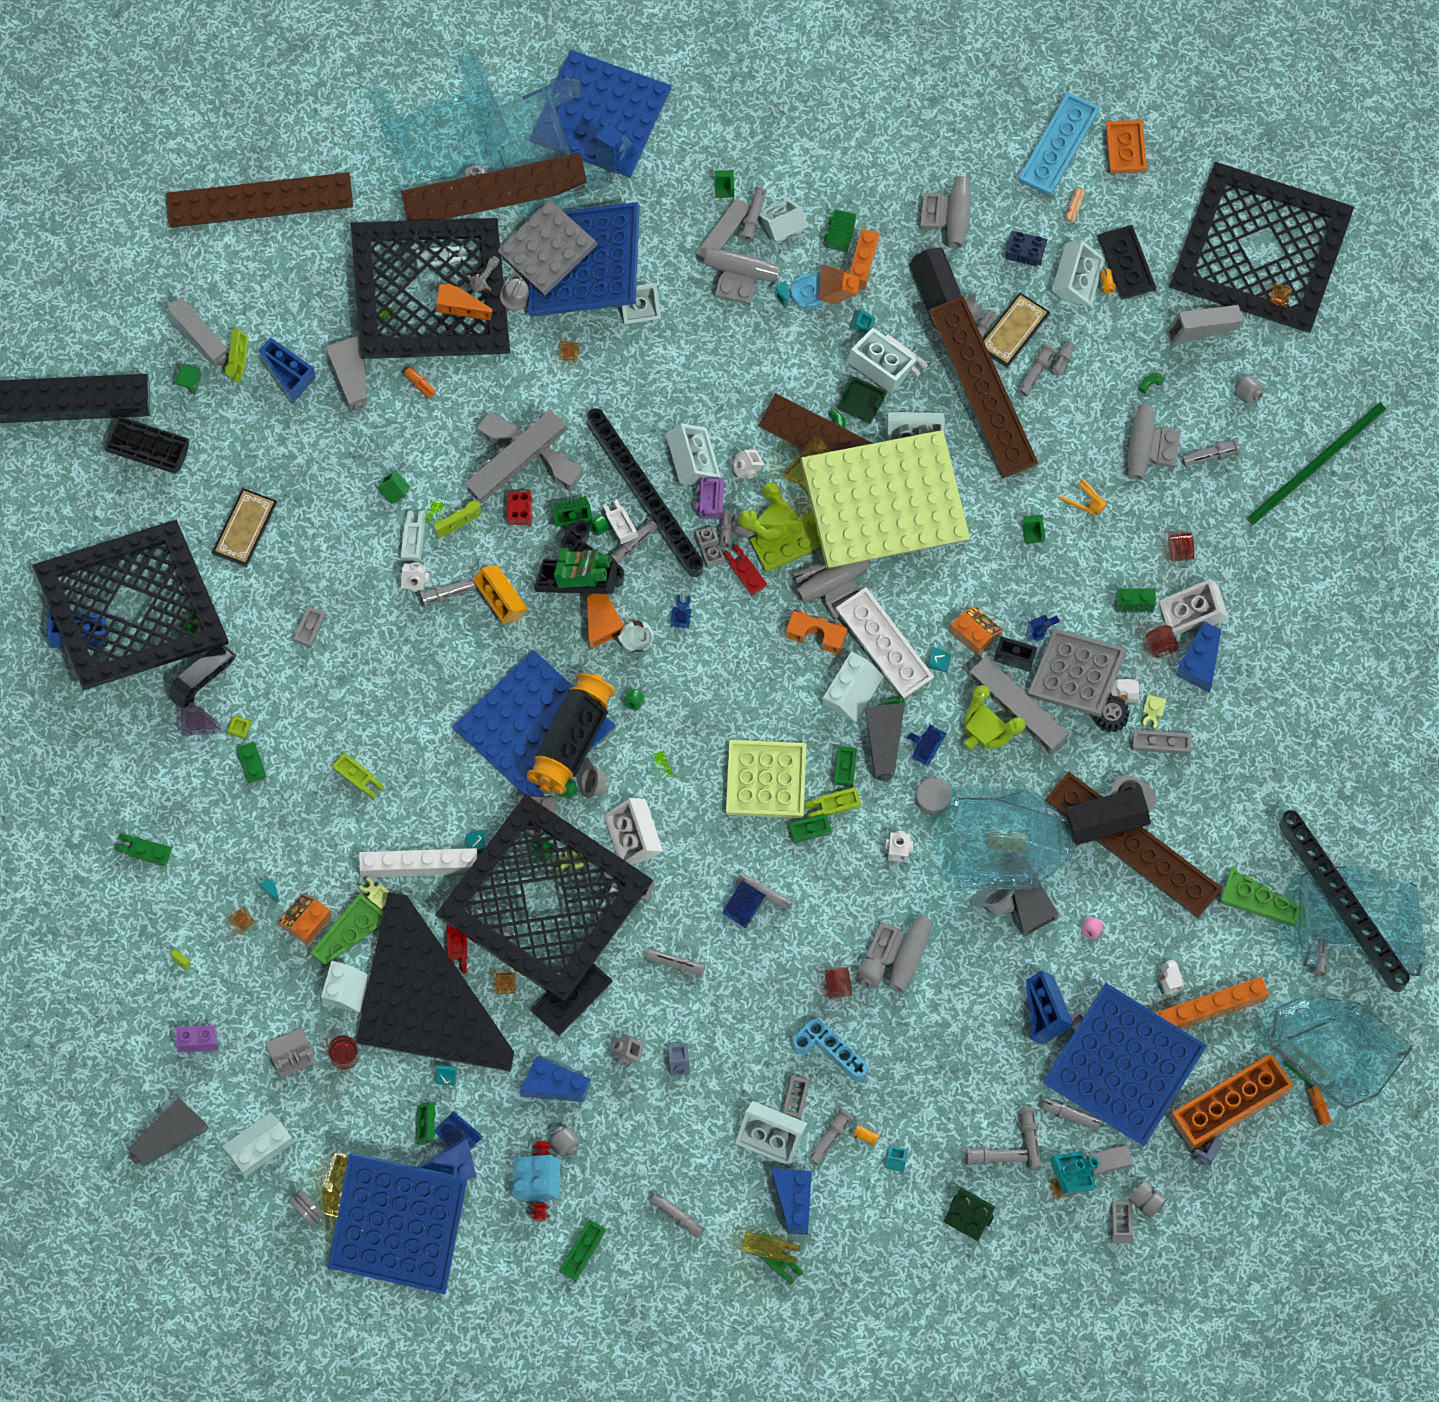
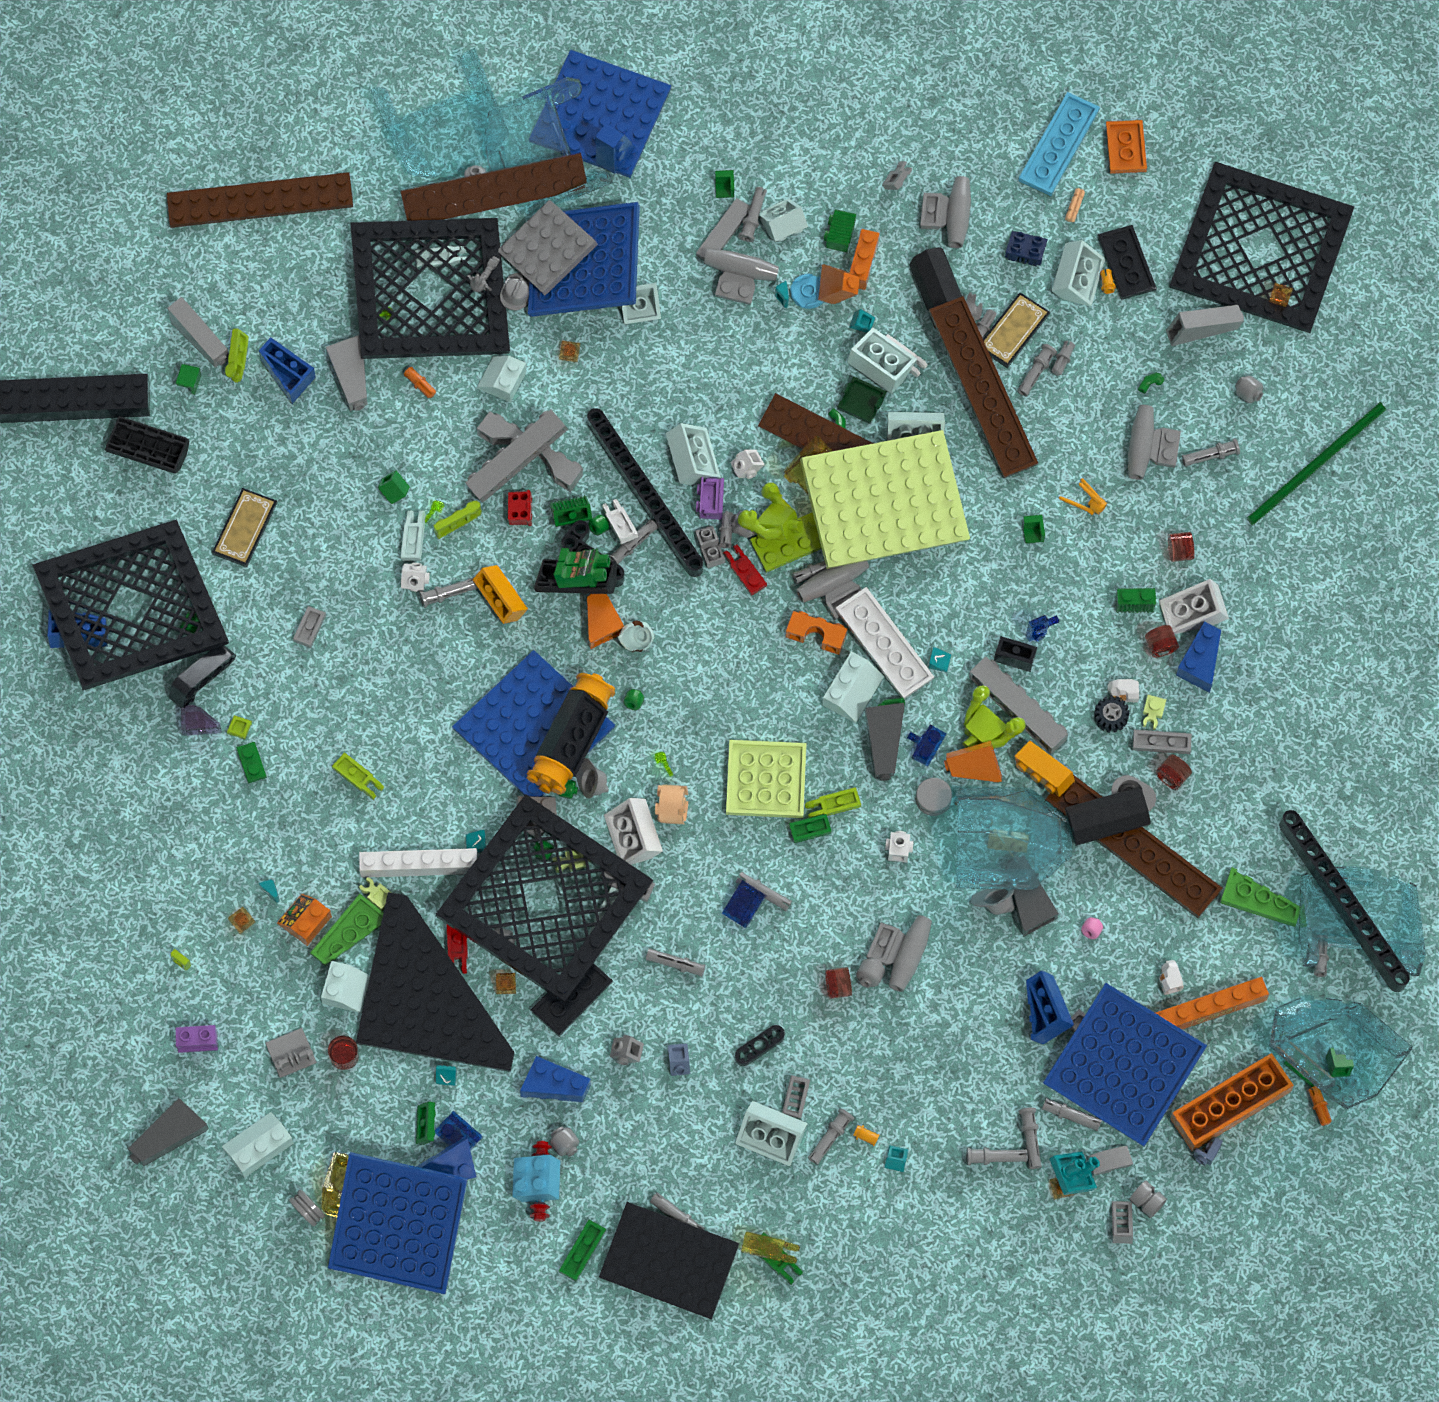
(145, 850): green hinge -> none
(458, 302): orange slope -> none
(503, 377): none -> light aqua slope
(669, 1260): none -> black plate
(672, 804): none -> light nougat brick
(681, 615): clear blue plate -> none
(768, 1032): none -> black beam
(793, 1192): blue wedge -> none
(832, 1052): medium azure beam -> none
(845, 766): green plate -> none
(896, 178): none -> light grey plate
(969, 1214): dark green piece -> none
(974, 763): none -> orange slope
(975, 630): orange slope -> none
(1044, 769): none -> light orange brick
(1077, 672): light grey plate -> none
(1174, 771): none -> clear red piece
(1338, 1064): none -> green panel

